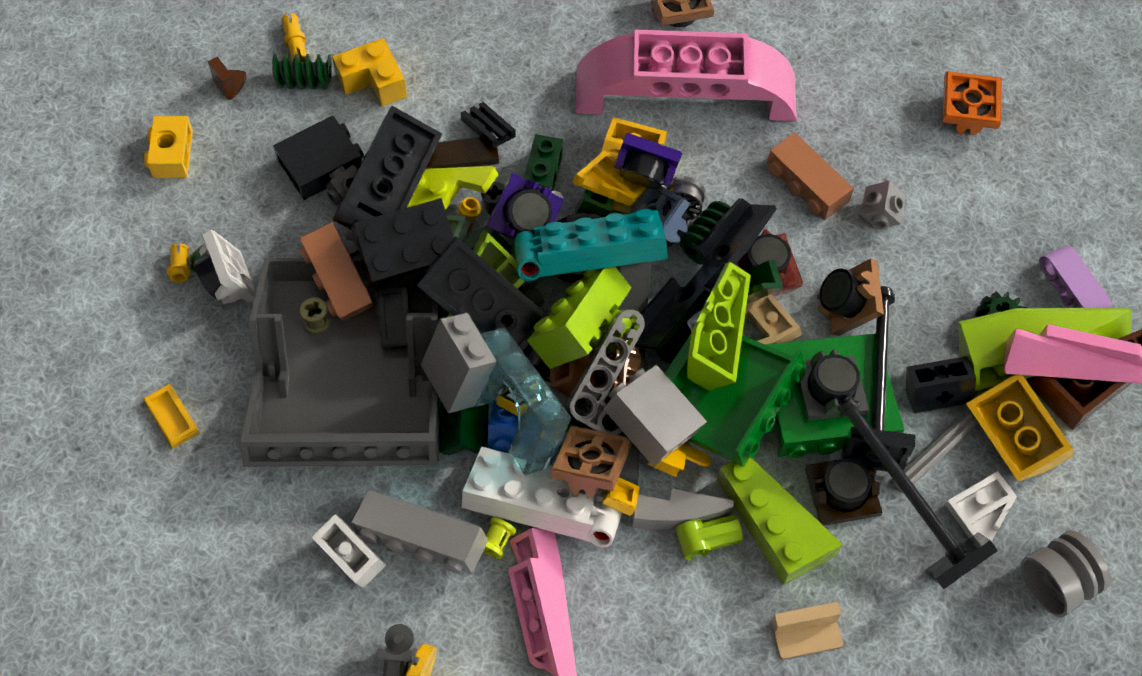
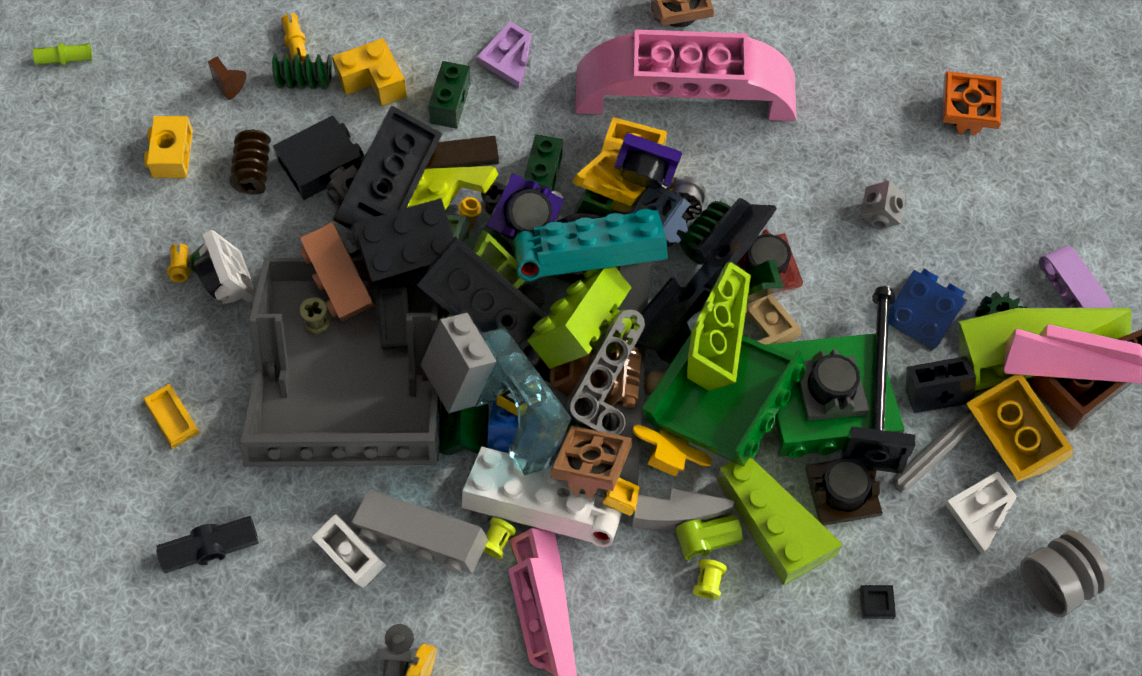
(62, 54): none -> lime pin
(206, 544): none -> black piece
(250, 162): none -> dark brown piece
(449, 94): none -> dark green brick
(492, 122): black tile -> none
(507, 54): none -> lavender wing
(653, 414): light grey brick -> none
(709, 579): none -> neon yellow bush
(807, 630): tan panel -> none
(809, 176): nougat brick -> none
(851, 295): piece -> none
(877, 602): none -> black tile
(926, 308): none -> blue bracket
(959, 557): black tile -> none

